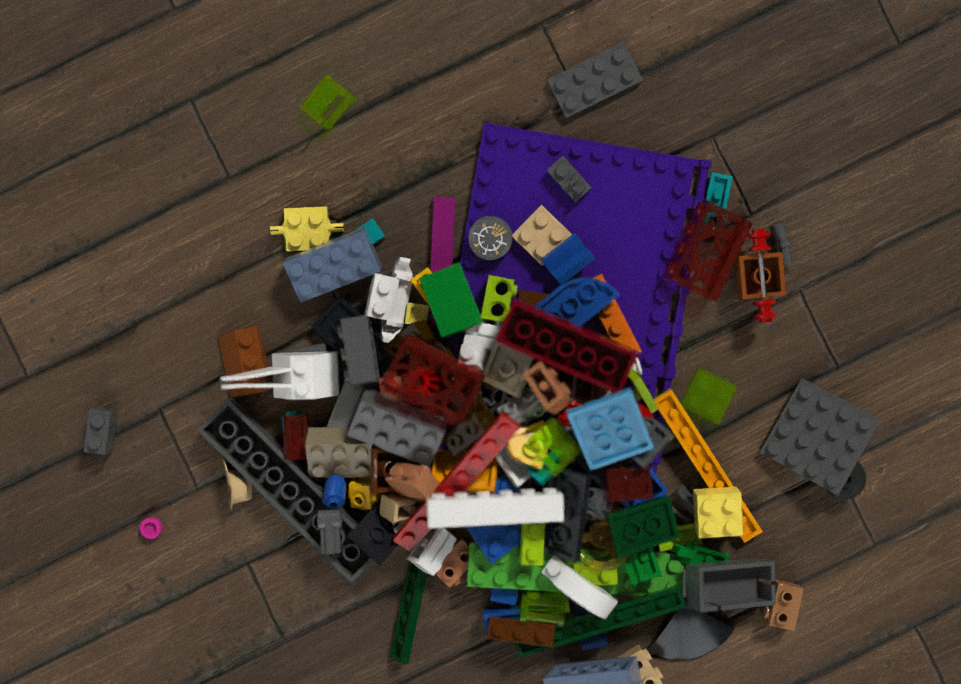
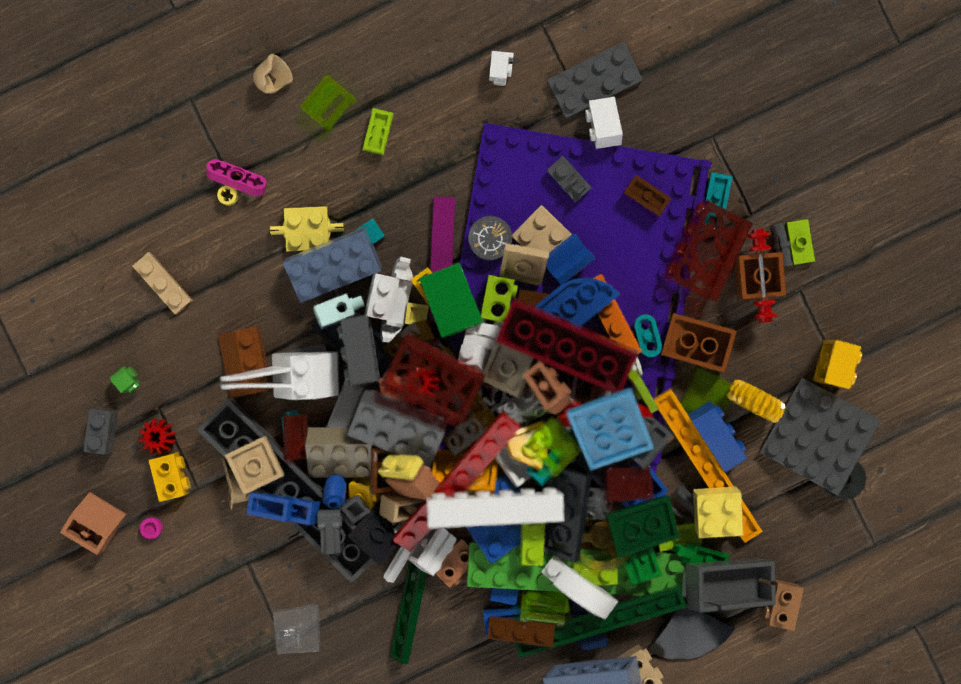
(93, 523): none -> nougat slope
(125, 380): none -> bright green plate
(150, 434): none -> red gear
(162, 283): none -> tan plate
(169, 476): none -> yellow brick
(223, 200): none -> light yellow bush
(241, 185): none -> dark pink beam
(254, 465): none -> tan plate
(278, 69): none -> tan hair
(283, 508): none -> blue slope
(297, 629): none -> clear plate
(328, 315): none -> light aqua torso
(355, 509): none -> dark grey slope
(378, 131): none -> lime plate
(396, 565): none -> white axle
(400, 466): none -> light yellow plate
(500, 68): none -> white brick
(524, 264): none -> tan plate
(605, 123): none -> white brick
(647, 195): none -> reddish brown plate
(648, 335): none -> teal plate
(699, 343): none -> dark orange slope
(718, 435): none -> blue brick
(756, 401): none -> yellow gear
(801, 242): none -> lime plate
(837, 364): none -> yellow brick

